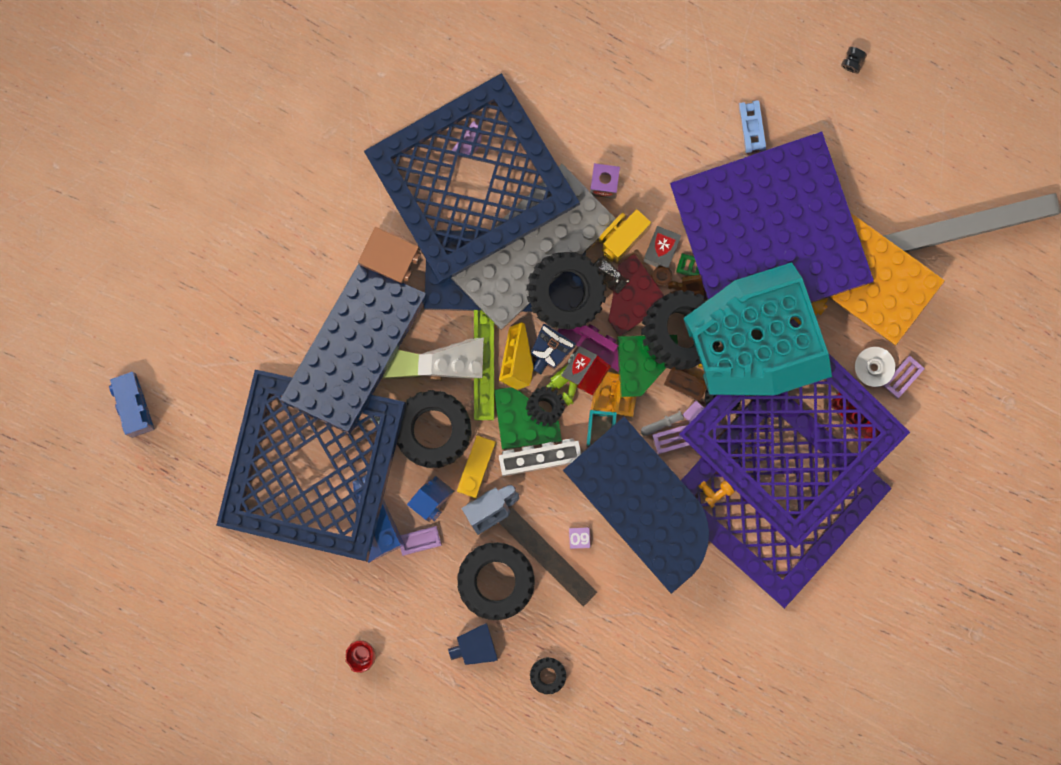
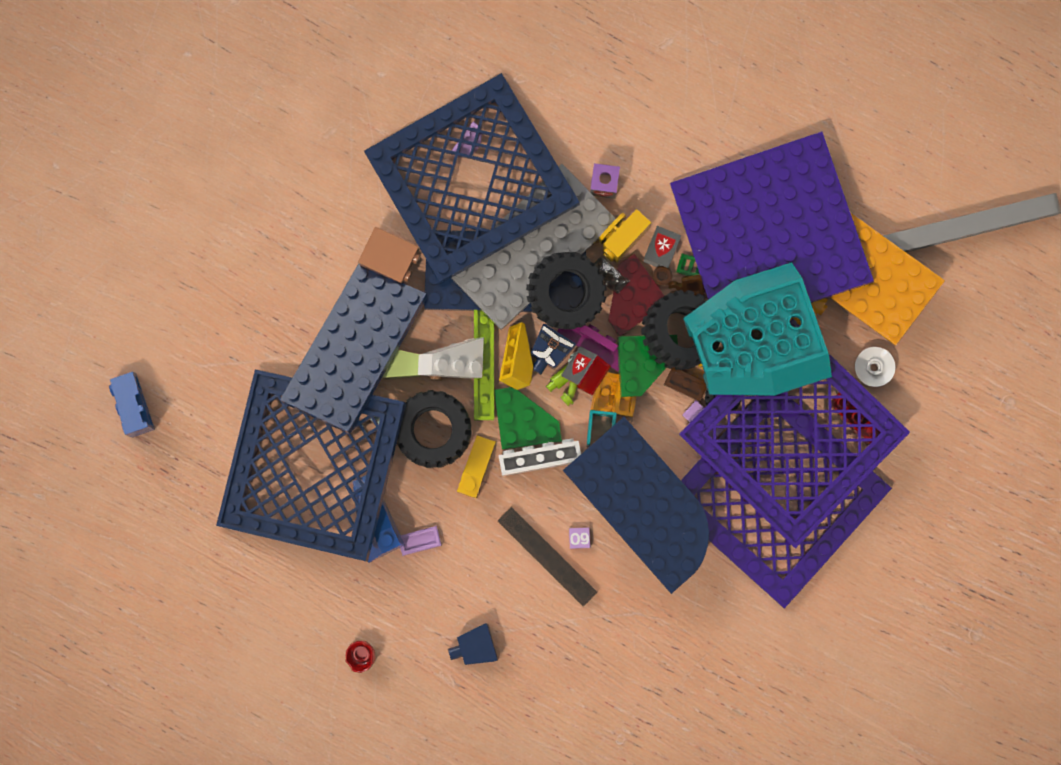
(430, 499): blue wedge -> none
(476, 561): black tyre -> none
(490, 508): sand blue hinge -> none
(541, 415): black tyre -> none
(548, 663): black tyre -> none
(667, 421): light grey piece -> none
(668, 432): lavender tile -> none
(712, 497): light orange piece -> none
(752, 126): light blue plate -> none
(853, 60): black wheel -> none
(914, 364): lavender tile -> none

